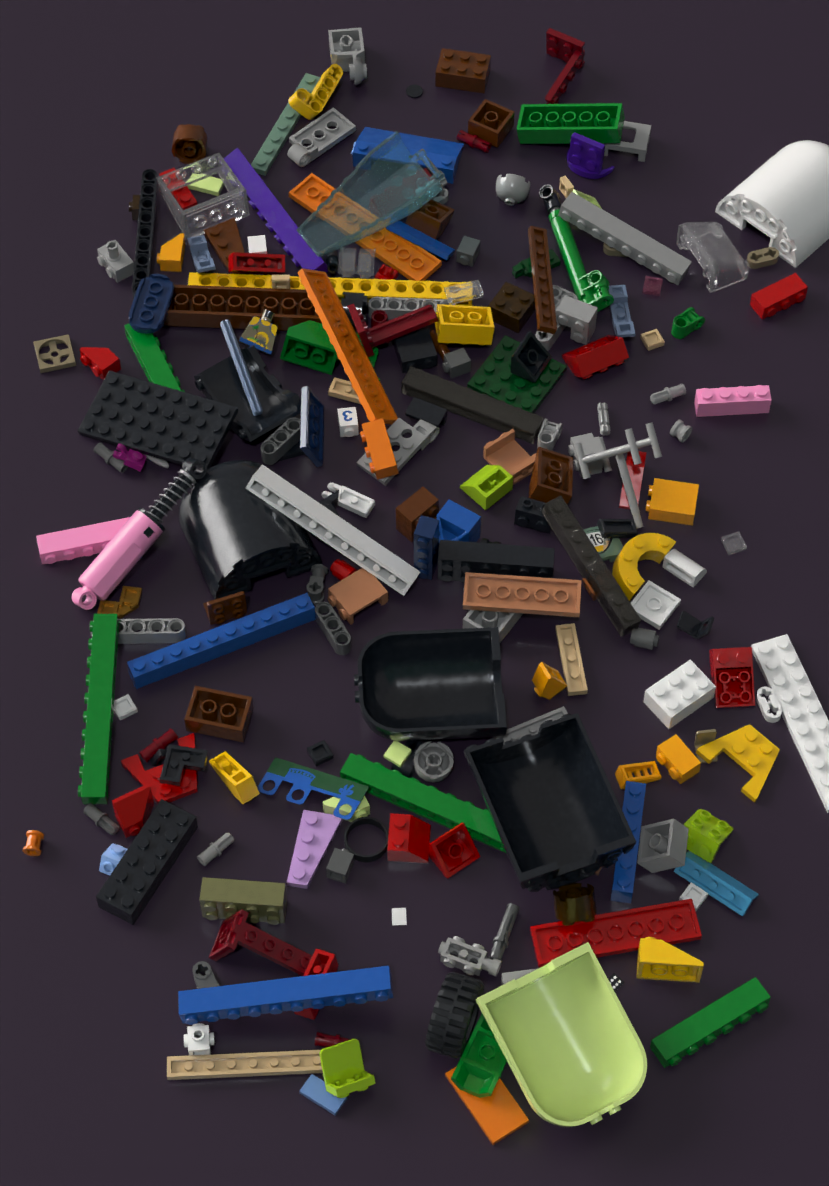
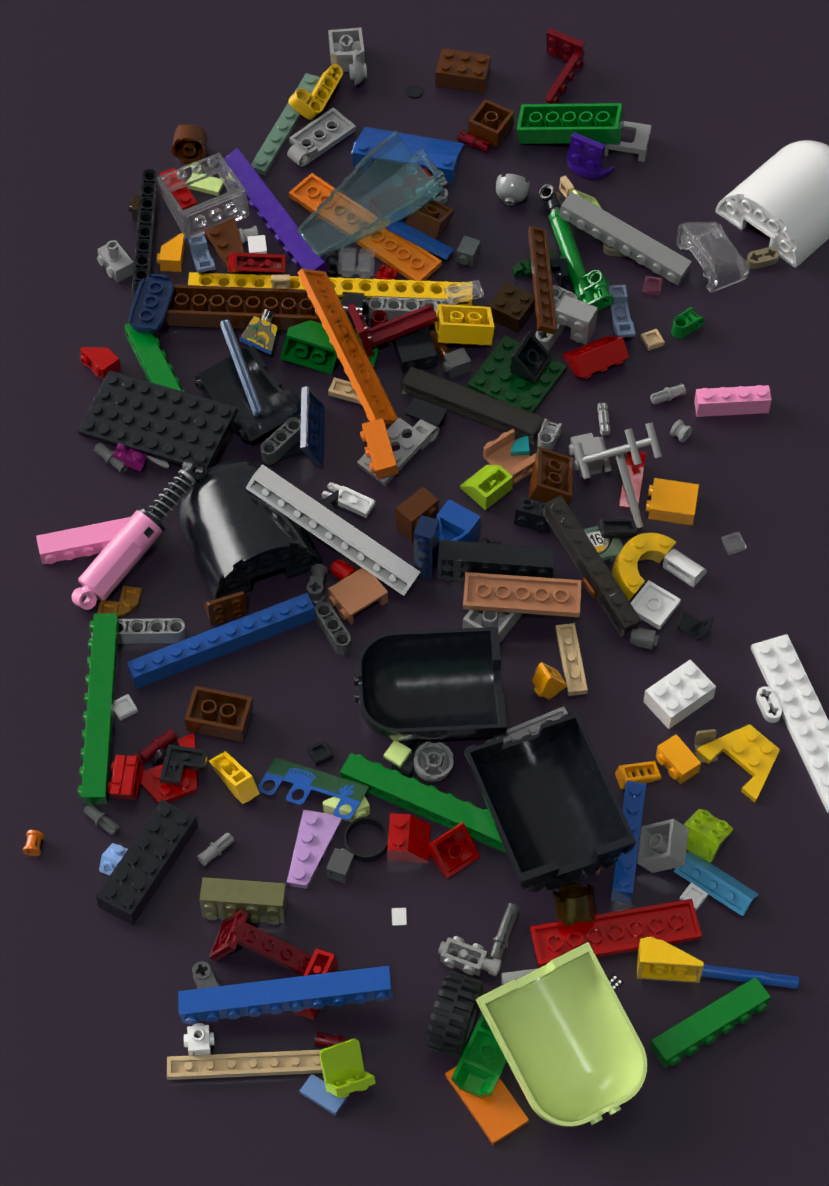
(51, 342): dark tan piece -> none
(125, 777): none -> red brick
(133, 809): red slope -> none
(244, 233): none -> light grey bush
(348, 422): white brick -> none
(520, 446): none -> teal tile
(561, 271): none -> black plate
(732, 676): red slope -> none
(746, 975): none -> blue axle
(778, 296): red brick -> none

